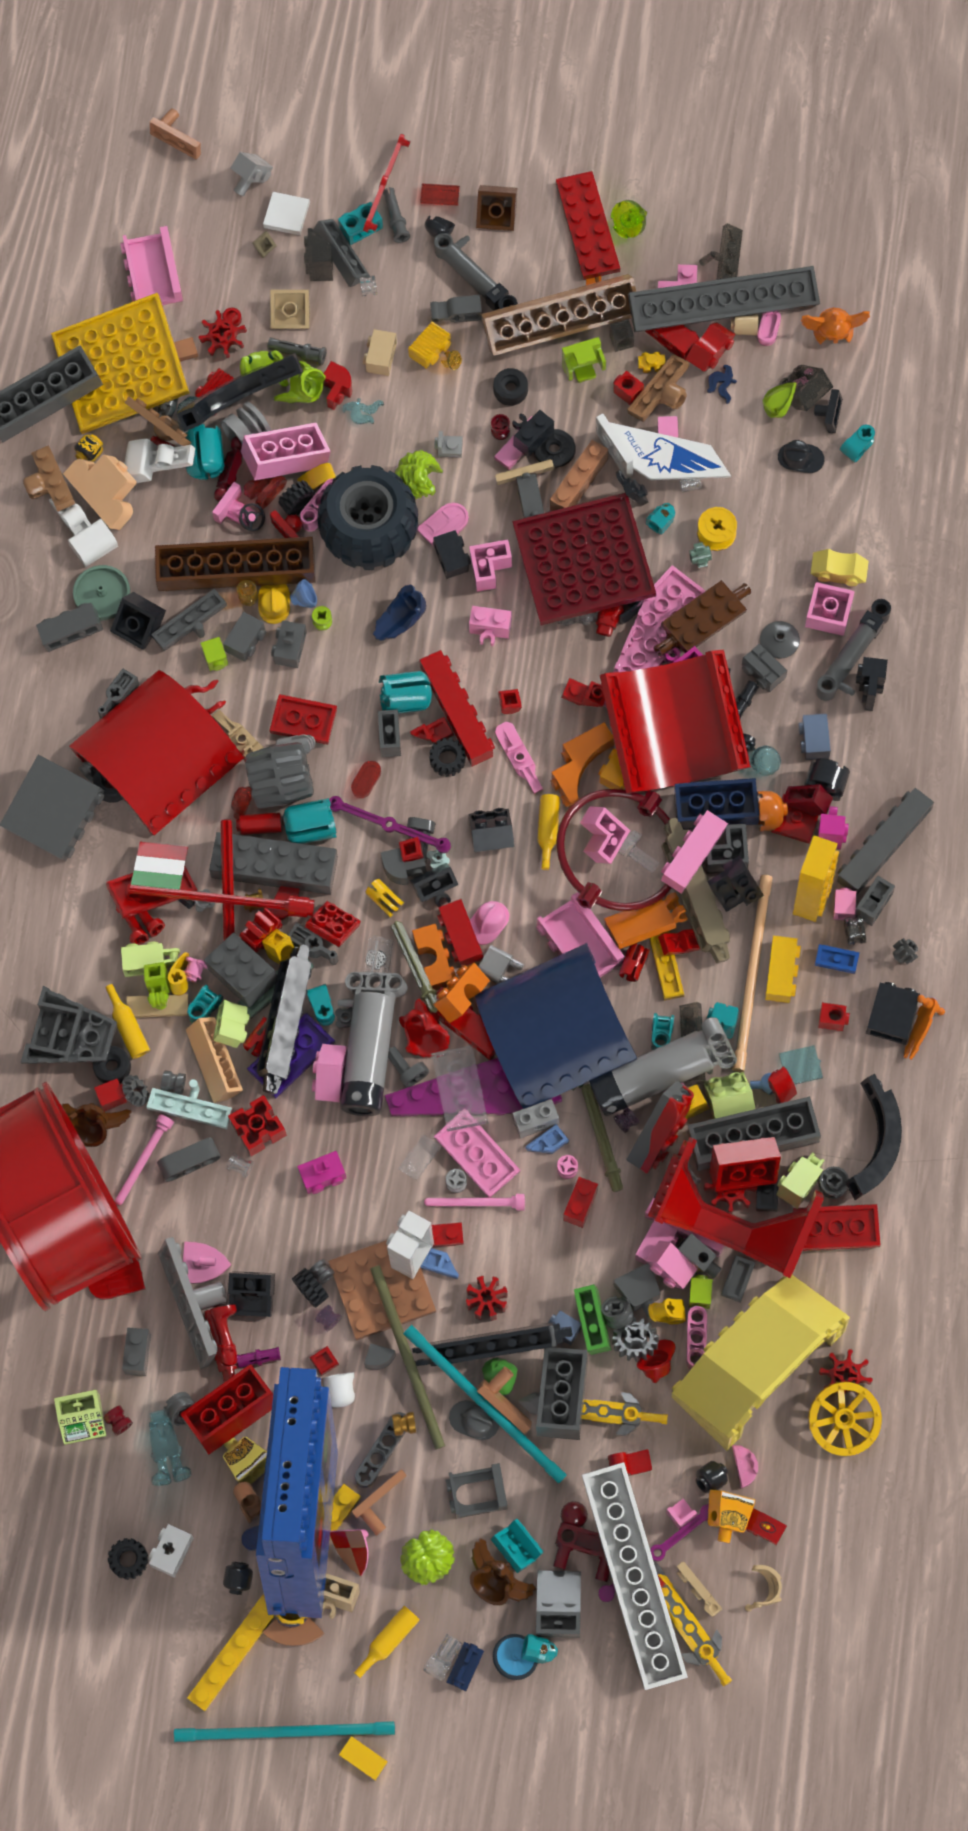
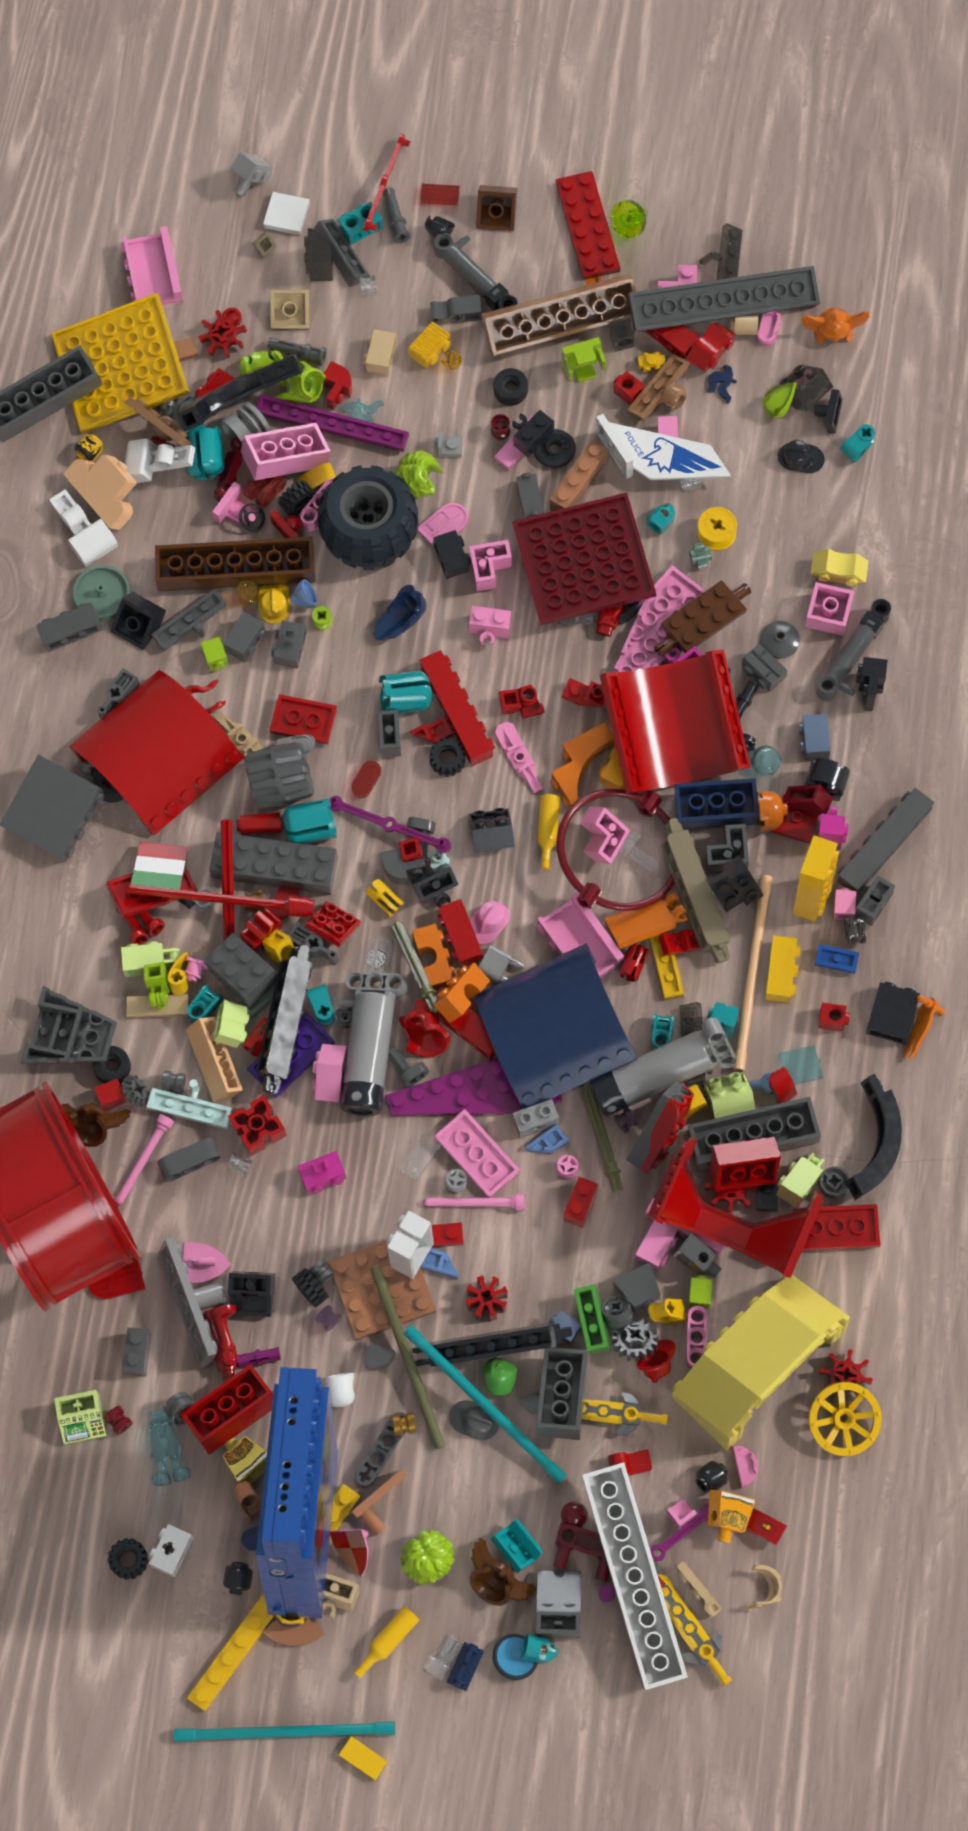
(48, 480): medium nougat plate -> none
(127, 1026): yellow piece -> none
(162, 130): nougat piece -> none
(241, 801): clear red hinge -> none
(324, 1361): red tile -> none
(333, 423): none -> magenta plate
(459, 1088): clear tile -> none
(460, 1479): dark grey panel -> none
(491, 1394): nougat piece -> none
(530, 707): none -> red plate
(537, 468): tan tile -> none
(633, 488): black hinge -> none
(670, 1265): bright pink brick -> none
(693, 852): bright pink brick -> none
(738, 1278): dark grey tile -> none
(905, 951): dark grey gear -> none

